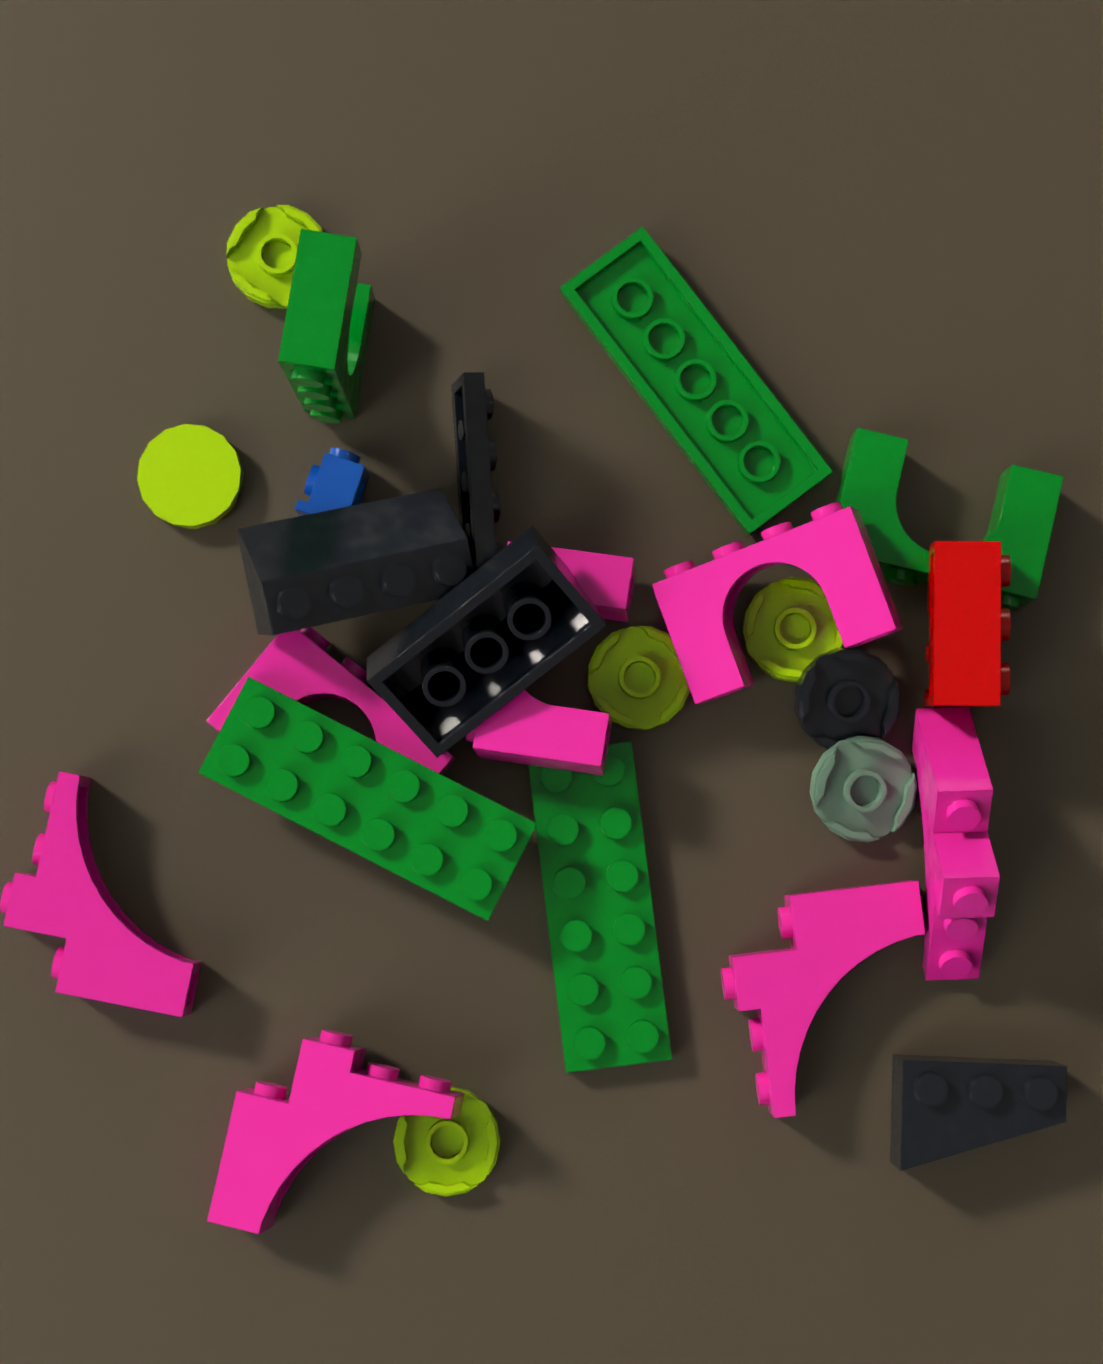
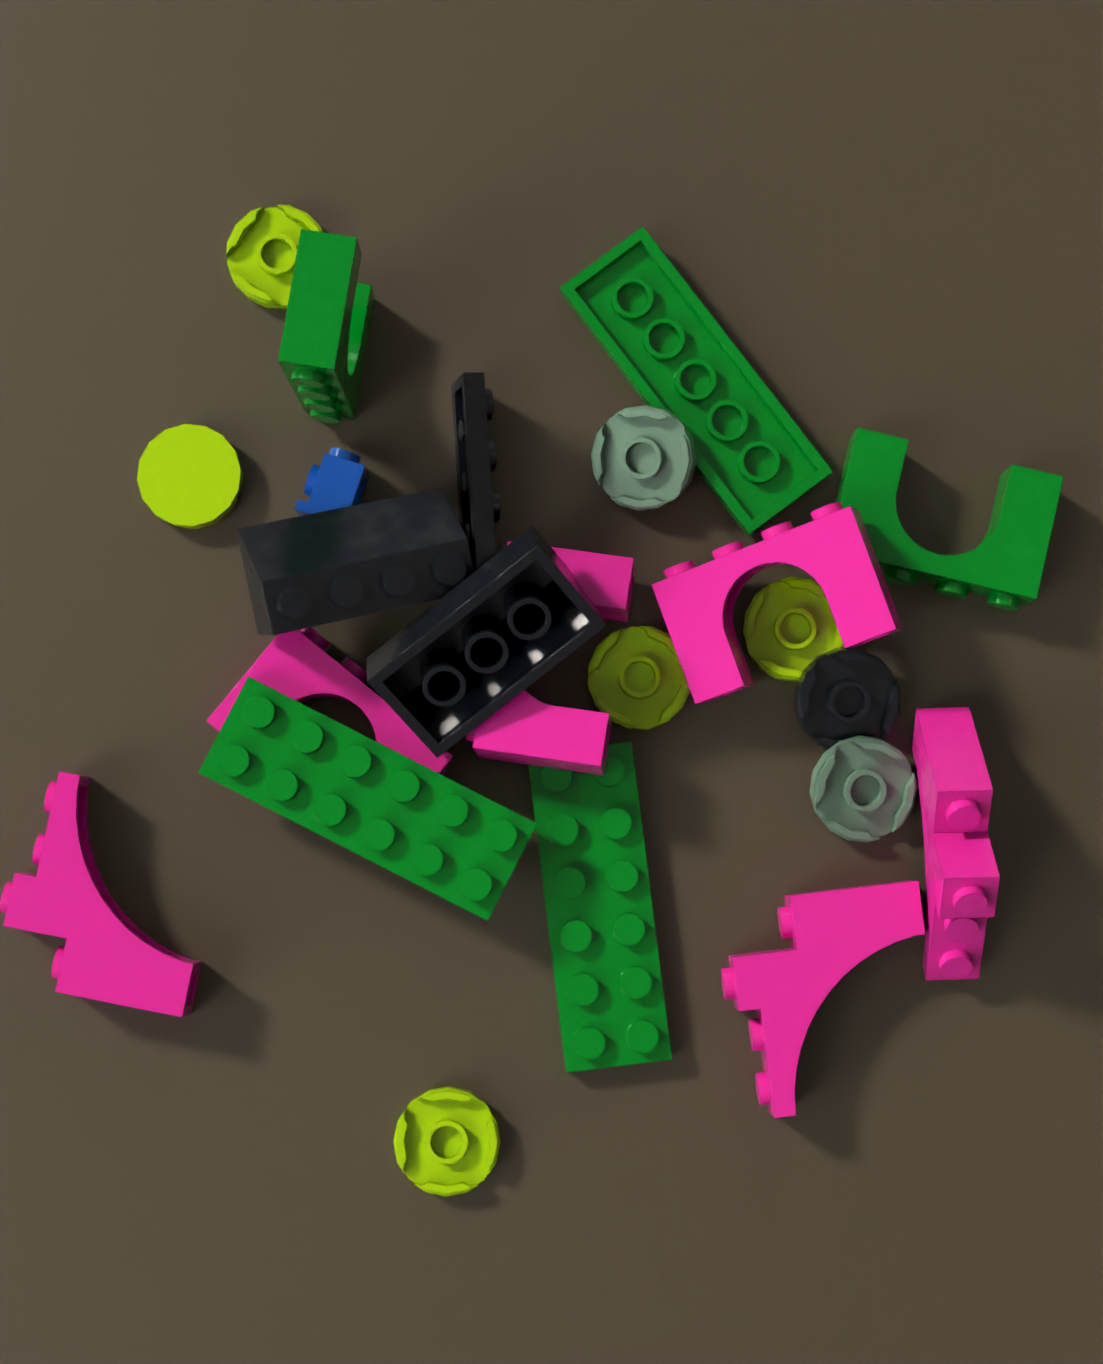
(279, 1134): dark pink arch -> none
(644, 457): none -> sand green tile
(967, 624): red wedge -> none
(969, 1103): black wedge -> none

